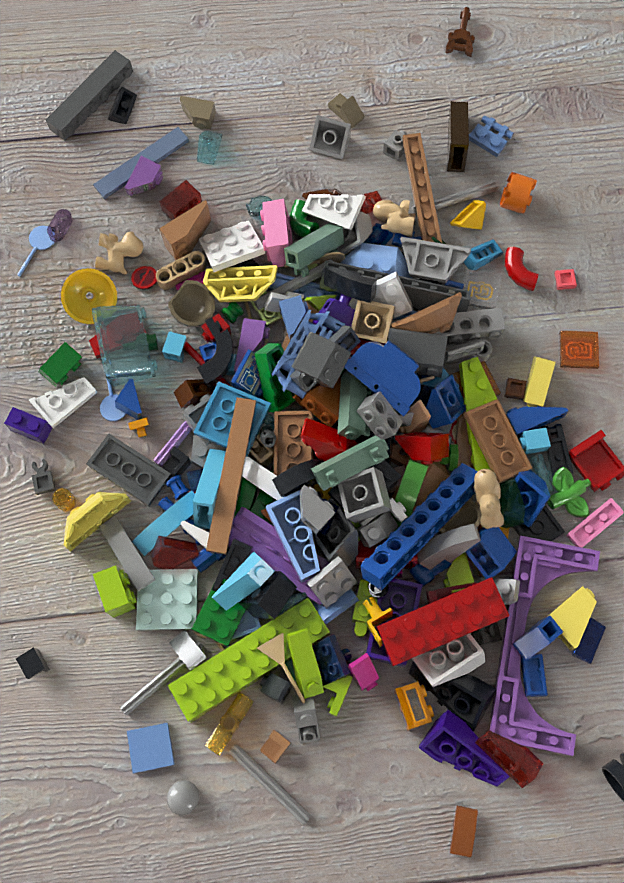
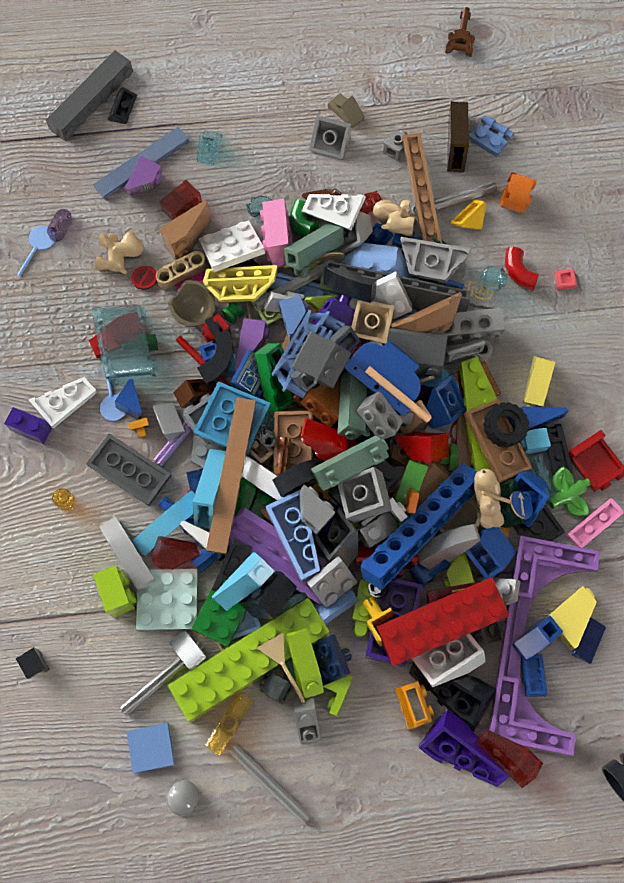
(43, 480): dark grey plate -> none
(60, 364): green brick -> none
(78, 285): yellow dish -> none
(93, 513): light yellow wedge -> none
(169, 420): none -> light grey slope
(174, 347): medium azure panel -> none
(177, 463): black panel -> none
(177, 487): blue bush -> none
(199, 111): dark tan slope -> none
(275, 746): medium nougat panel -> none
(282, 455): none -> dark orange axle
(364, 673): dark pink slope -> none
(398, 394): none -> light nougat bar
(411, 500): none -> orange tile
(464, 831): dark orange slope -> none
(474, 263): dark azure slope -> none
(493, 278): none -> clear light blue head
(493, 432): none -> black tyre
(515, 389): reddish brown tile -> none
(519, 502): none -> blue piece
(579, 349): clear orange tile -> none

